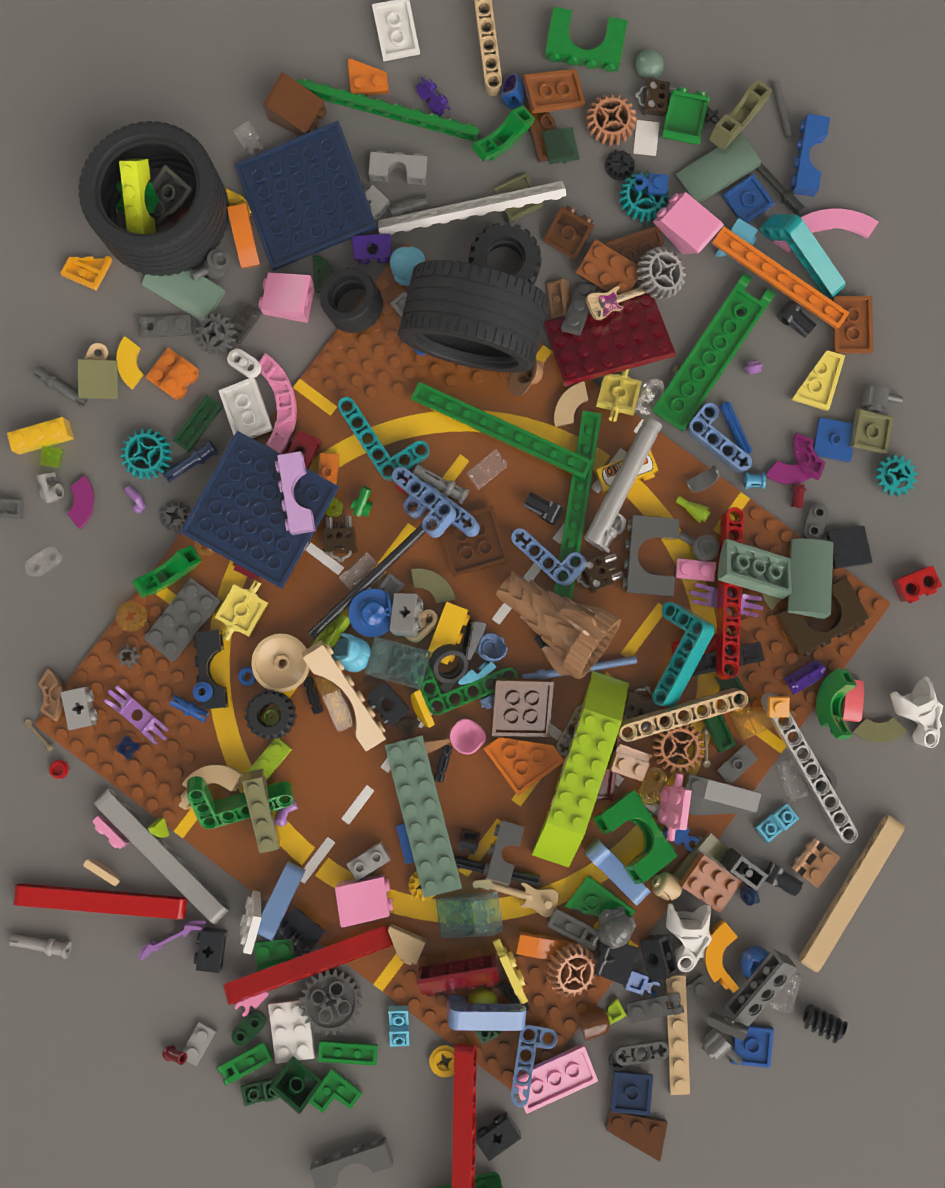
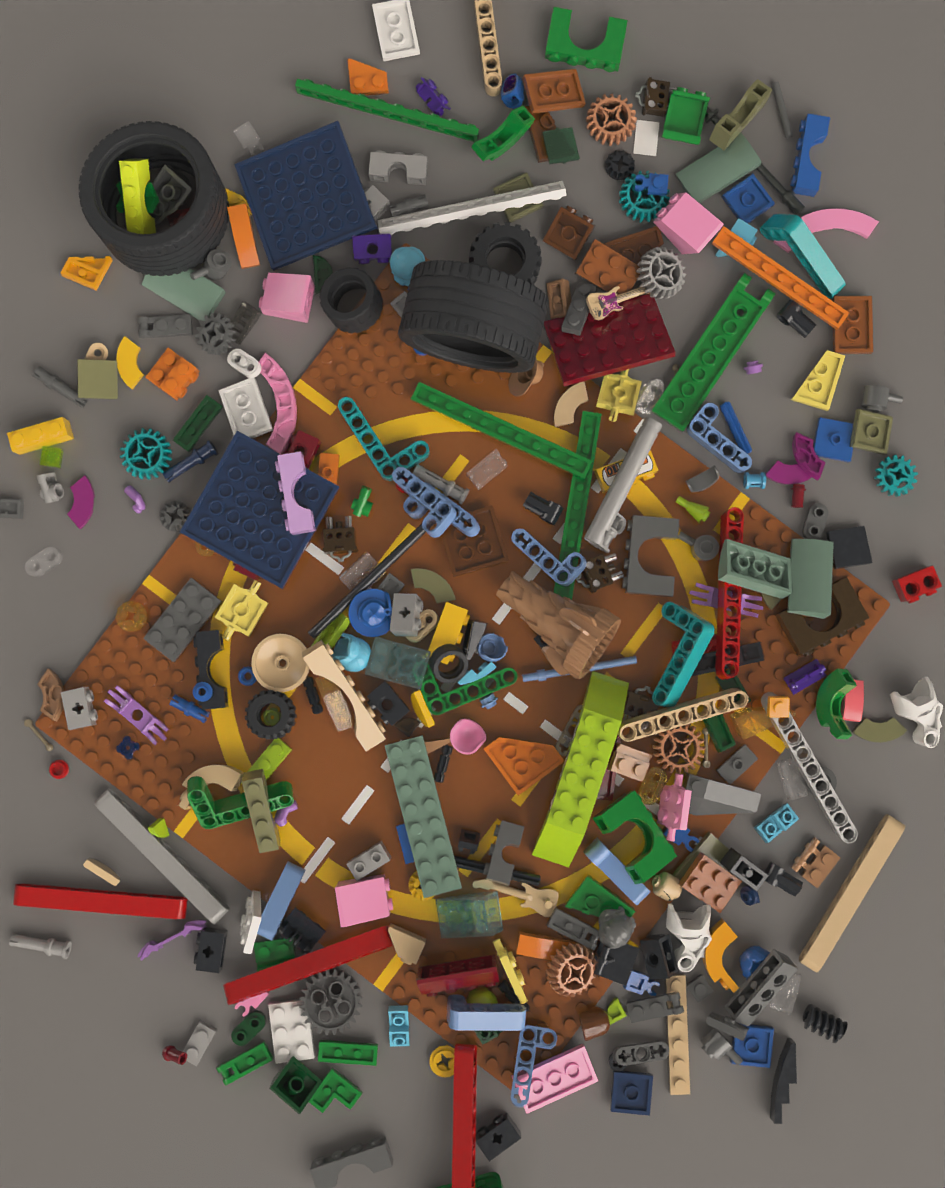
(105, 827): bright pink plate -> none
(123, 657): dark grey gear -> none
(168, 573): green arch -> none
(257, 1092): dark green slope -> none
(294, 106): reddish brown slope -> none
(337, 511): clear neon green plate -> none
(522, 707): plate -> none
(639, 1131): reddish brown wing -> none
(649, 64): sand green hair -> none
(695, 570): bright pink plate -> none
(784, 1075): none -> black slope

